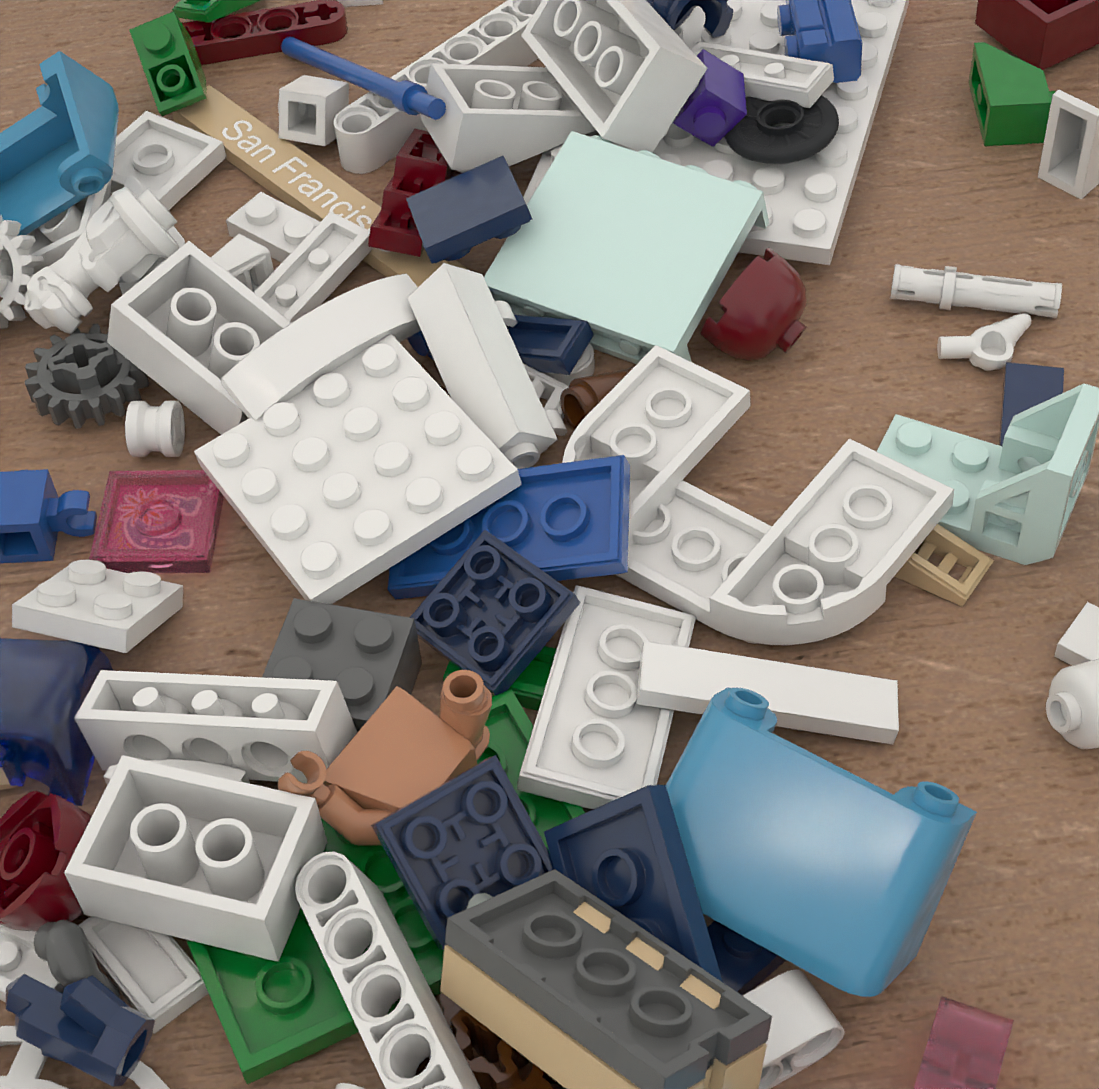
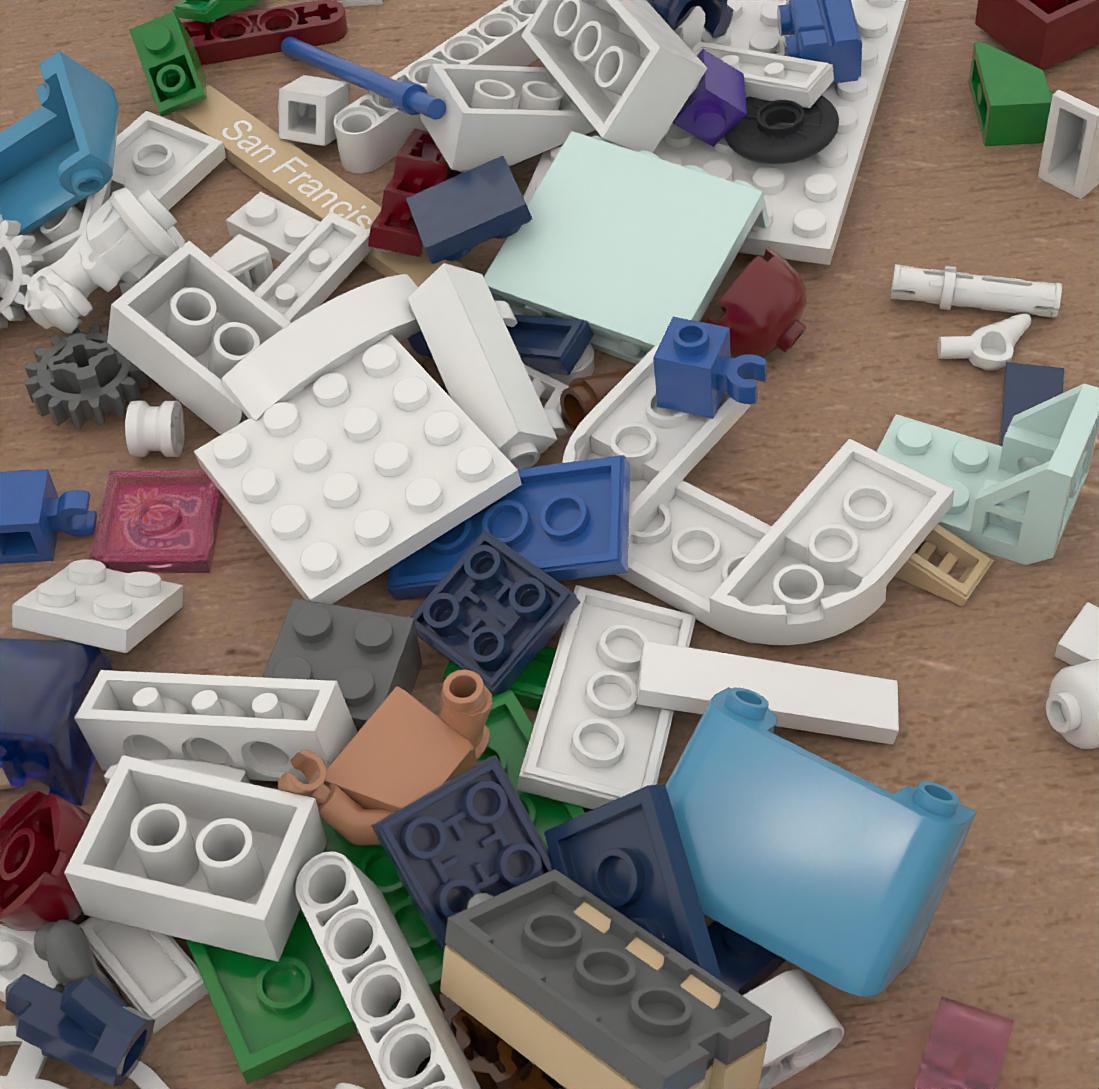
(697, 369): none -> blue brick

